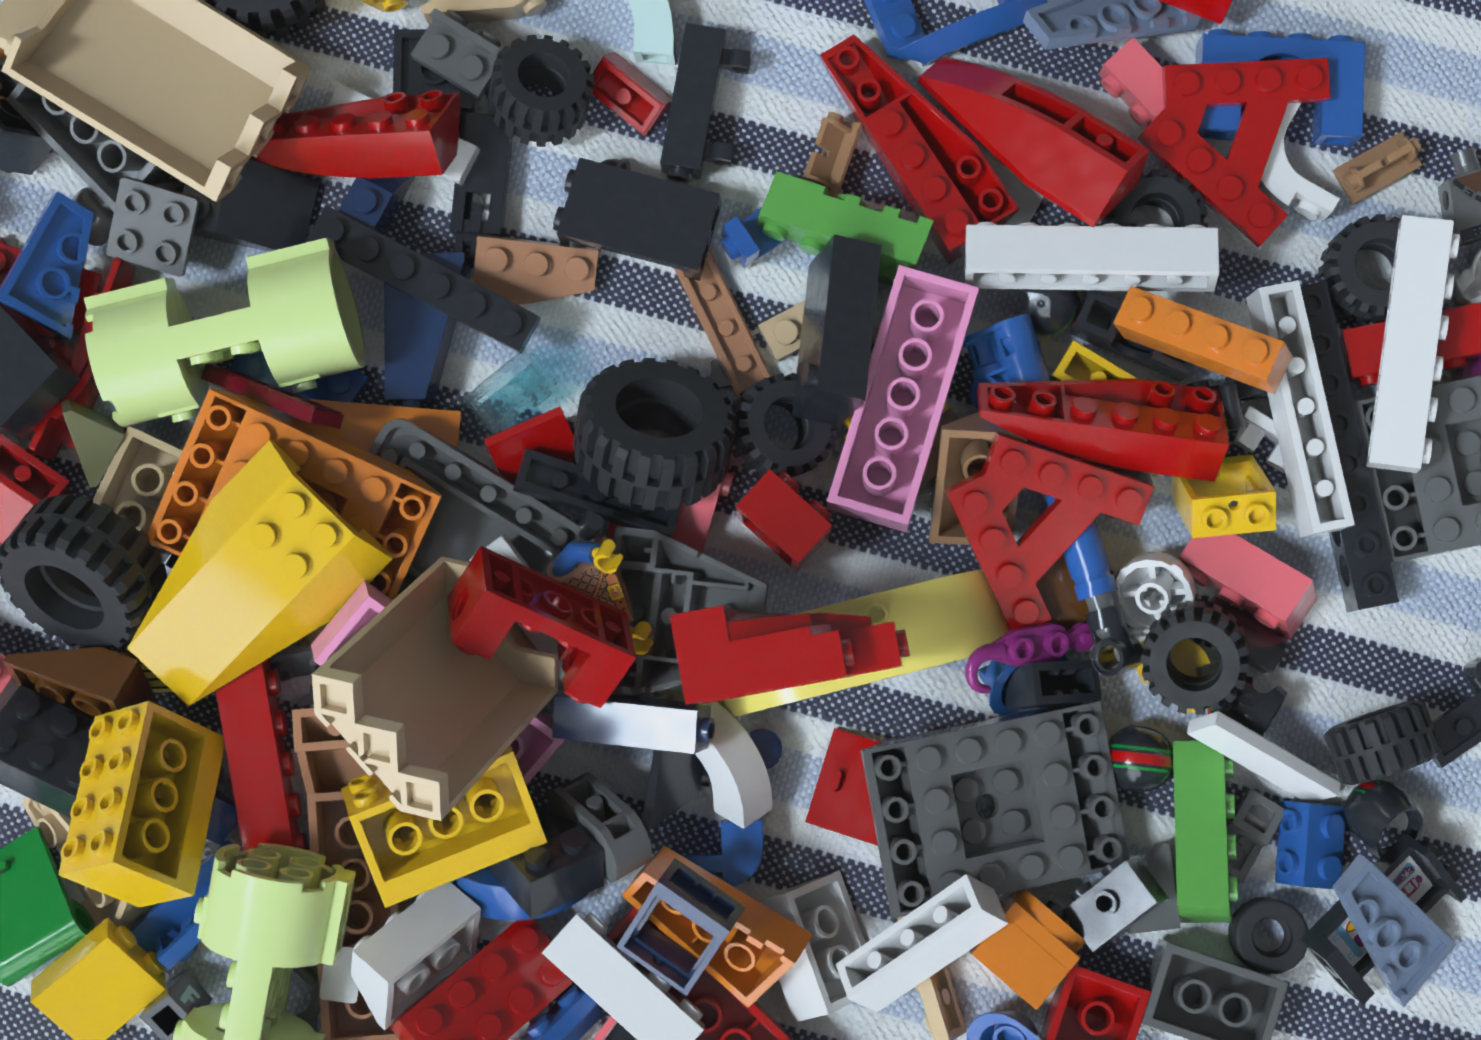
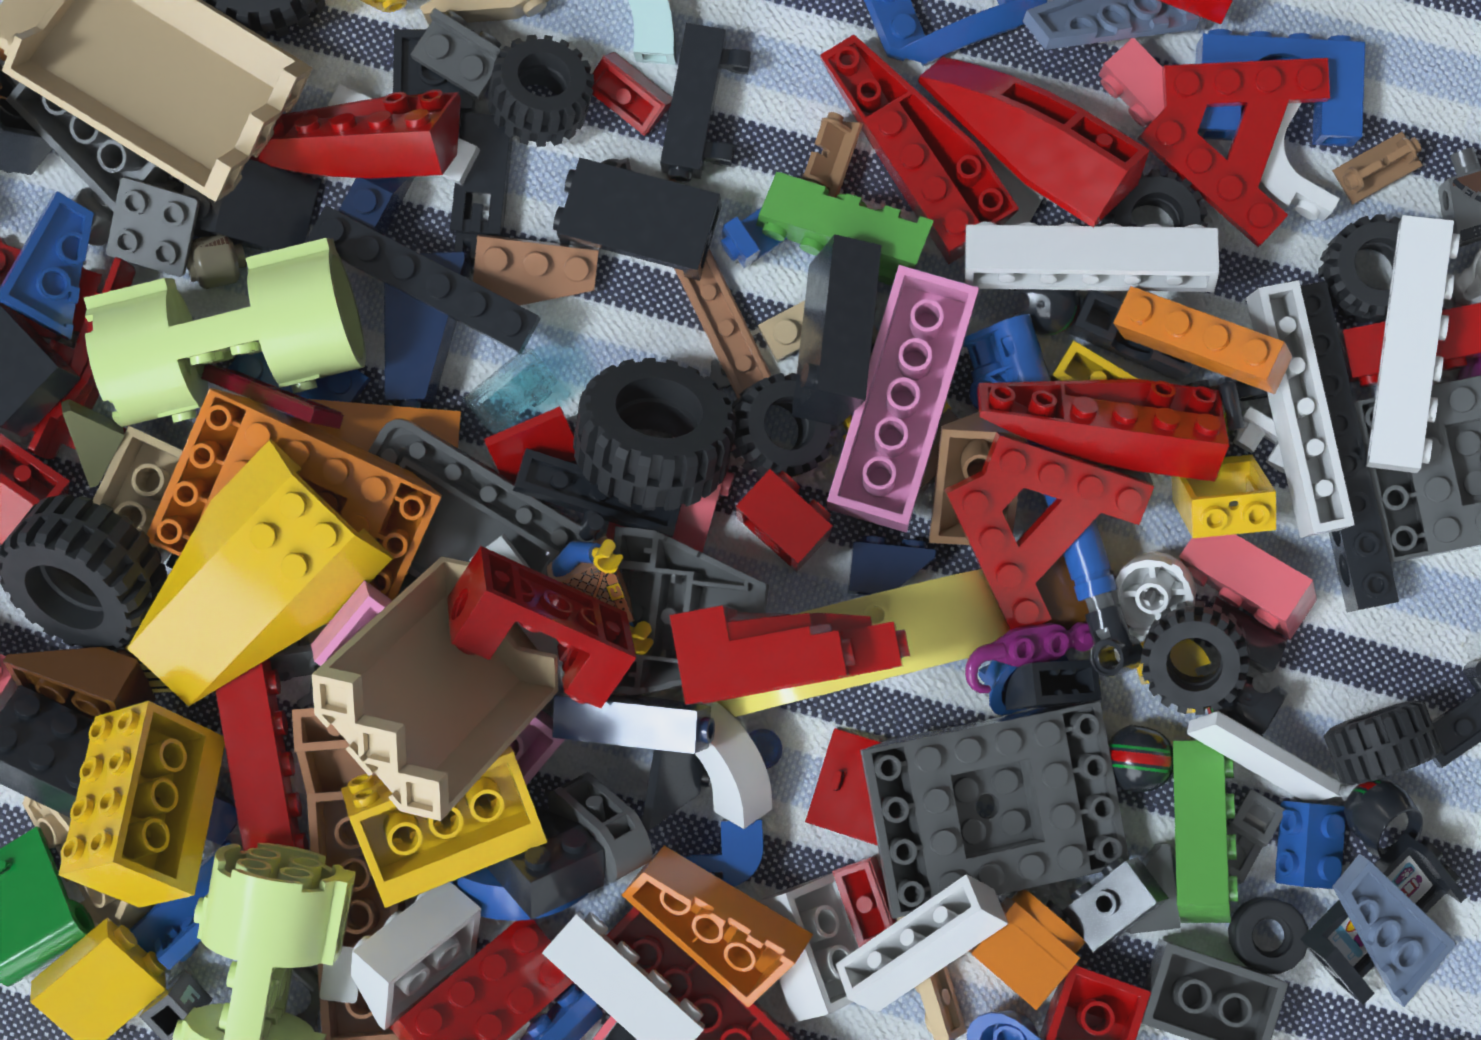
(215, 261): none -> dark tan head
(697, 901): dark blue window -> none
(864, 898): none -> red slope
(885, 567): none -> dark blue slope

